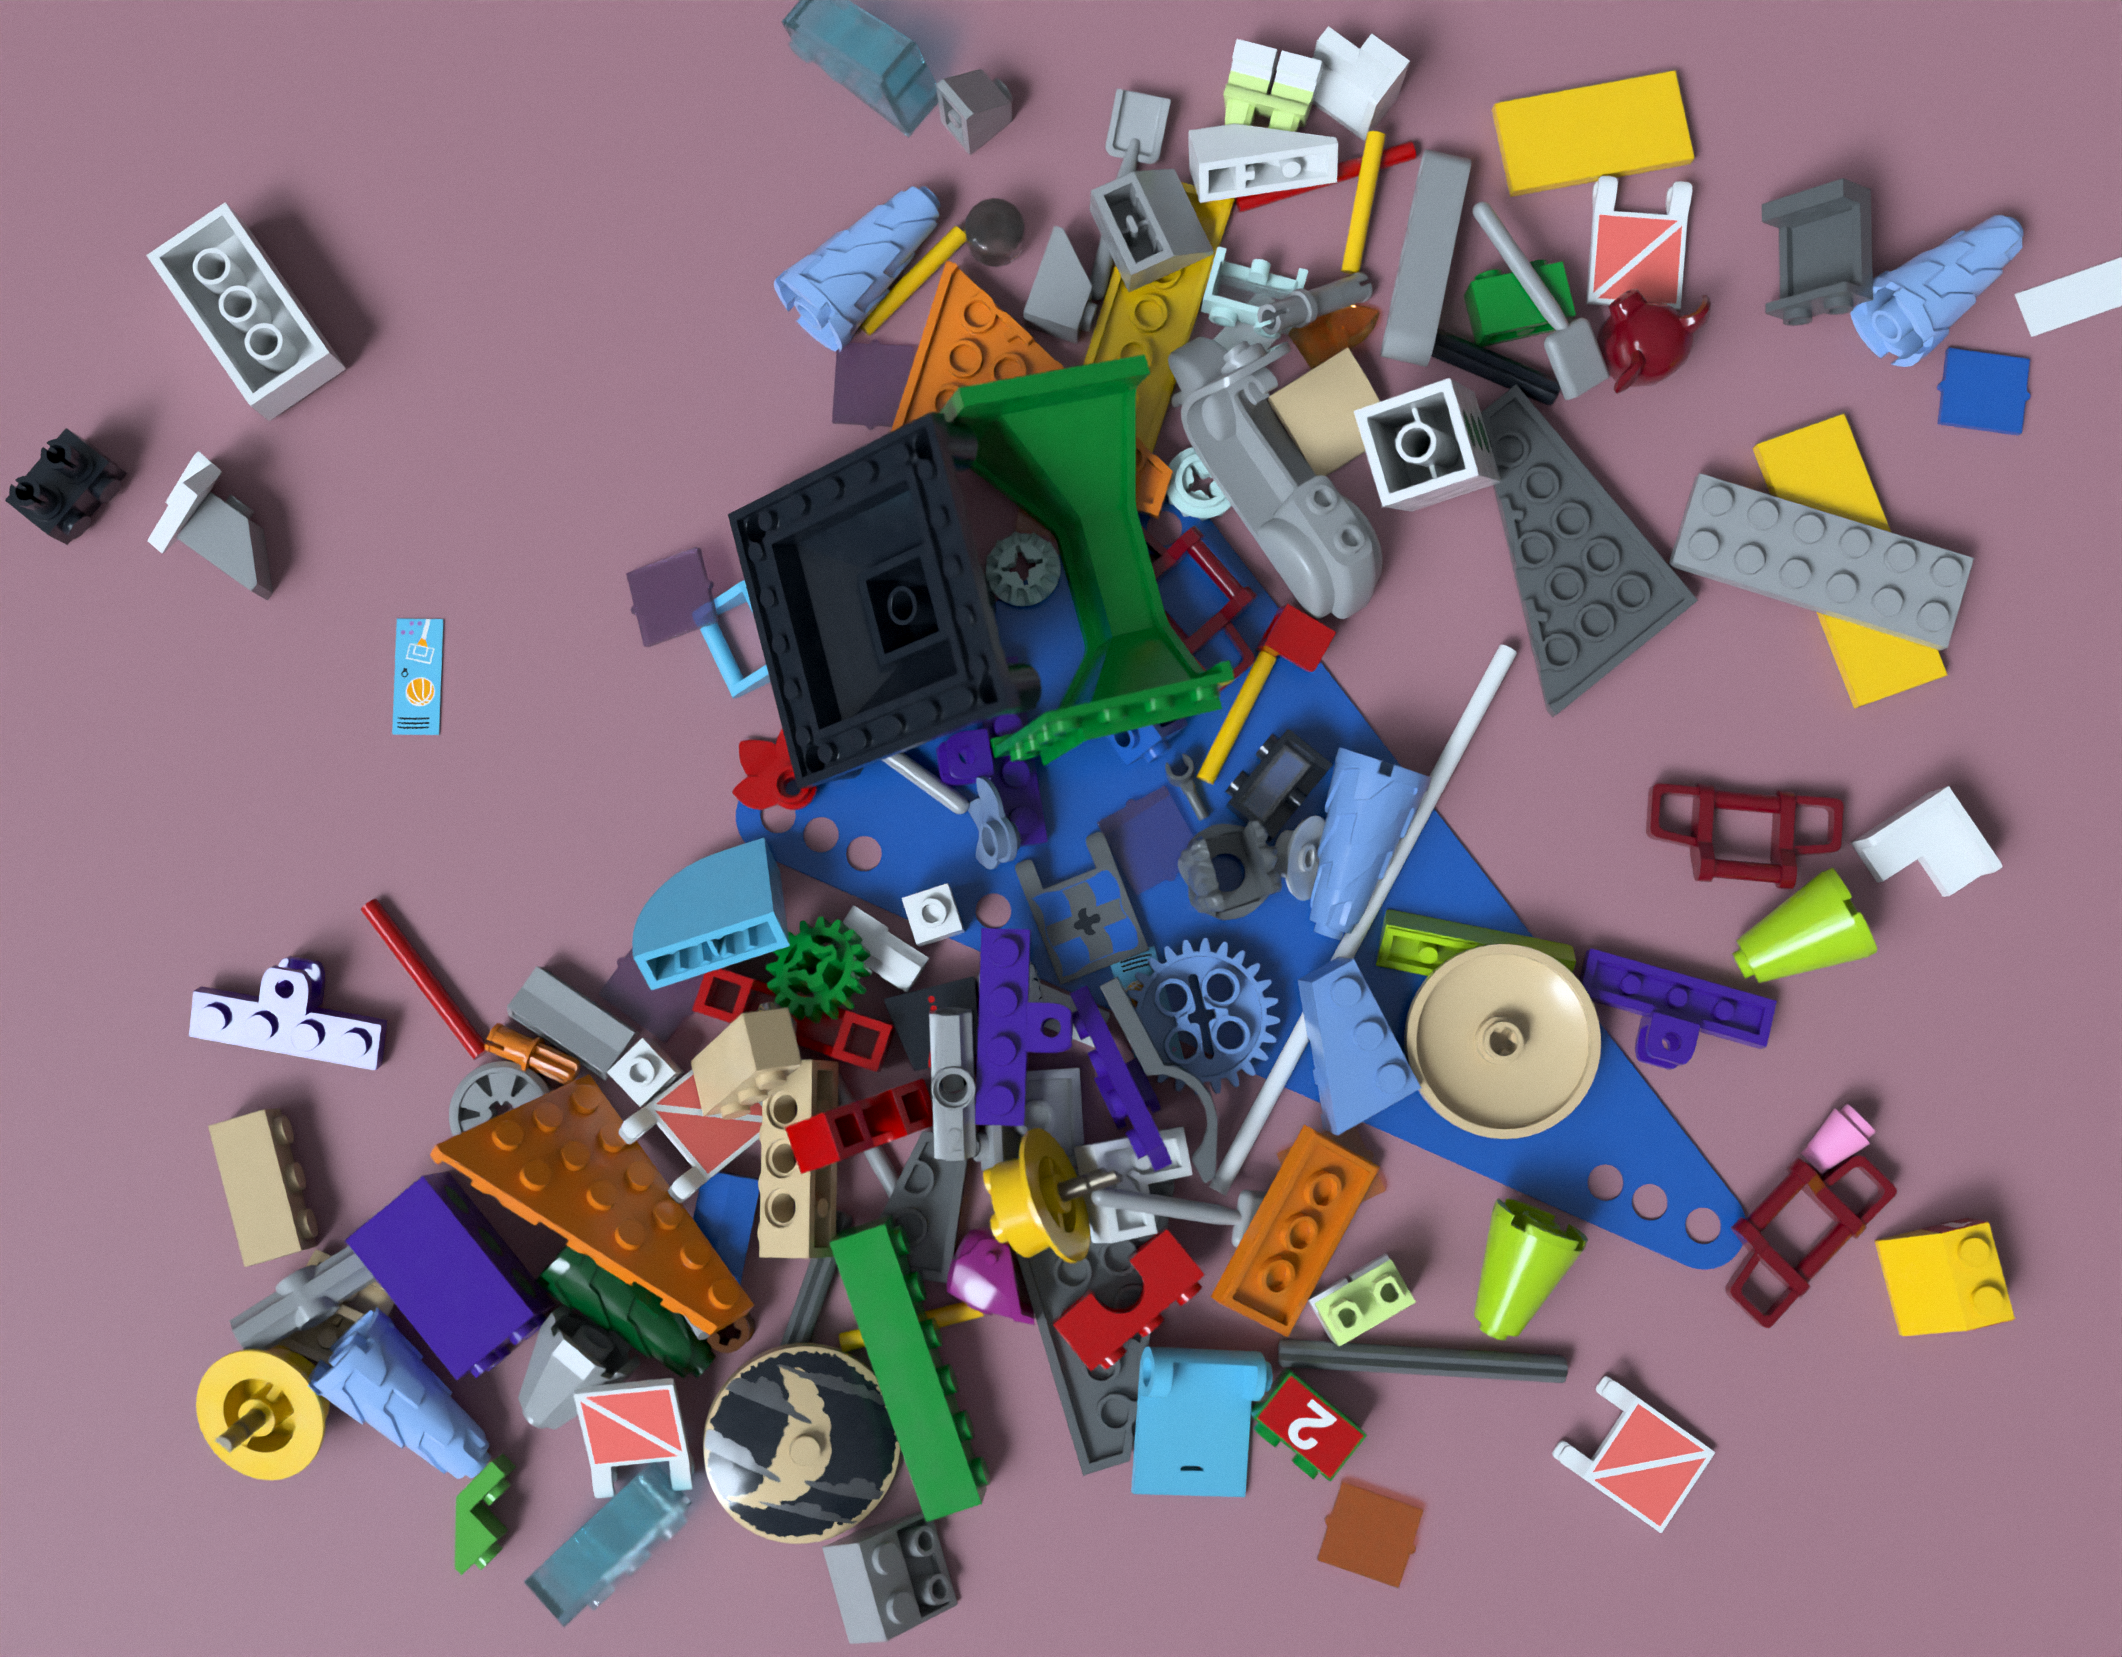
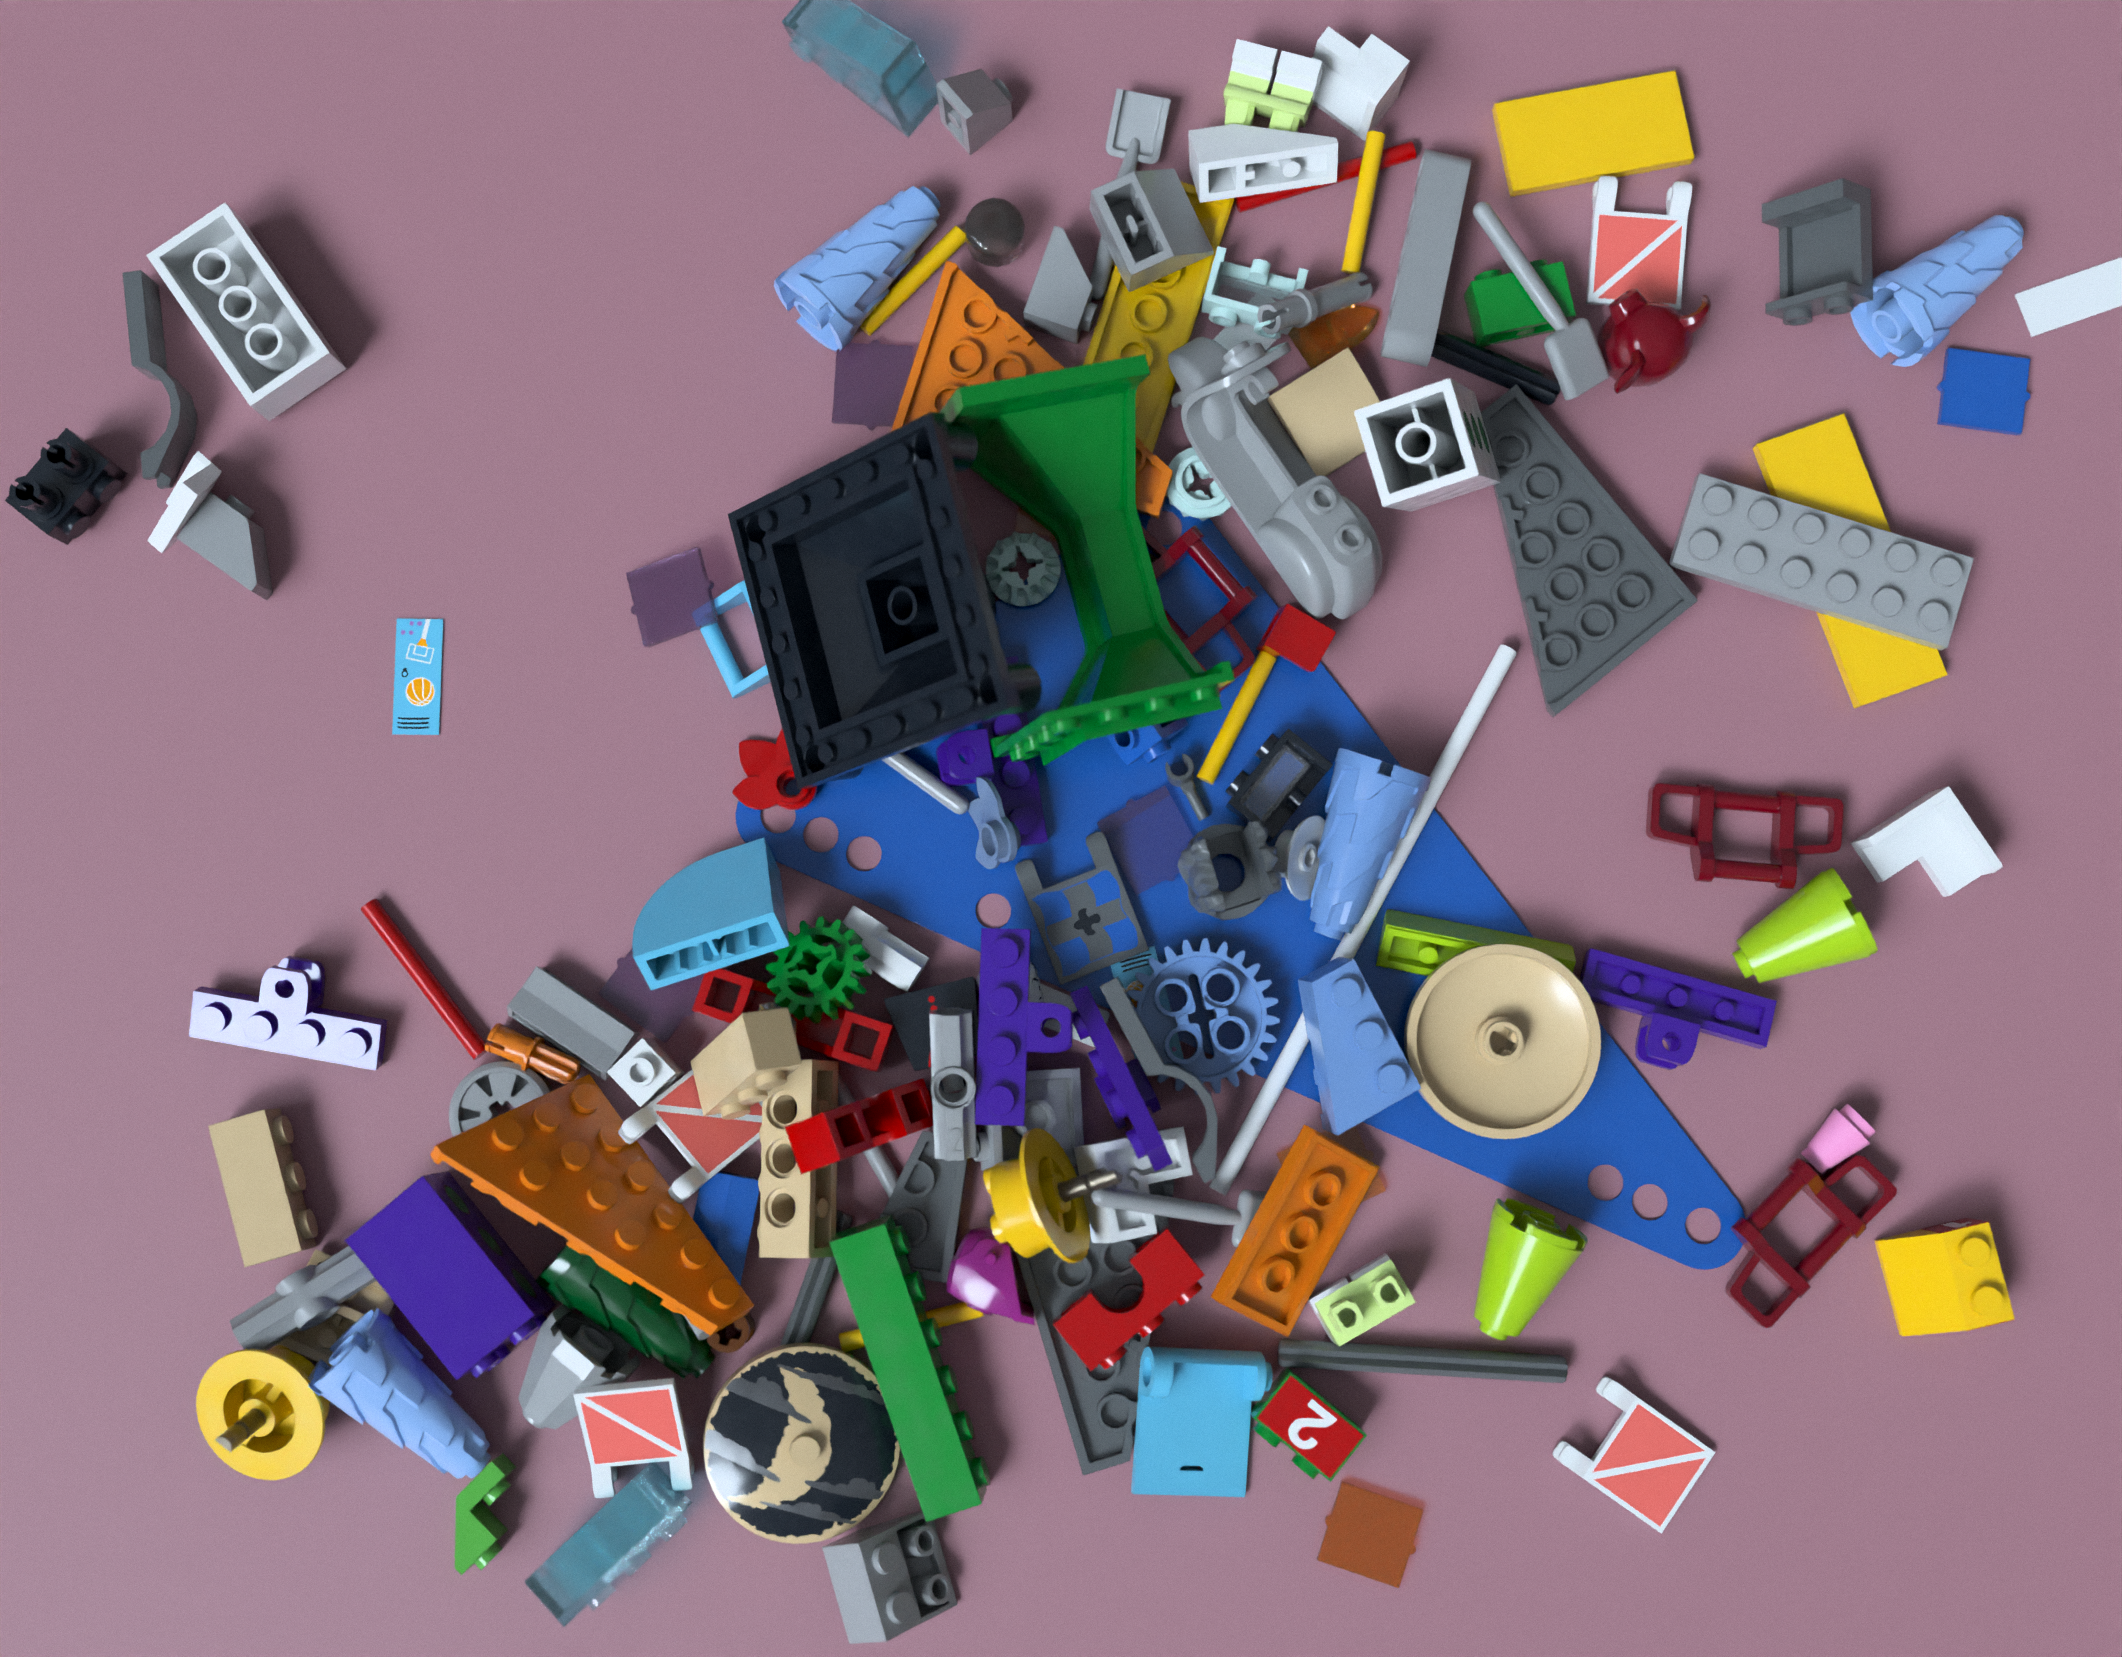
(149, 357): none -> dark grey piece
(933, 915): white brick -> none

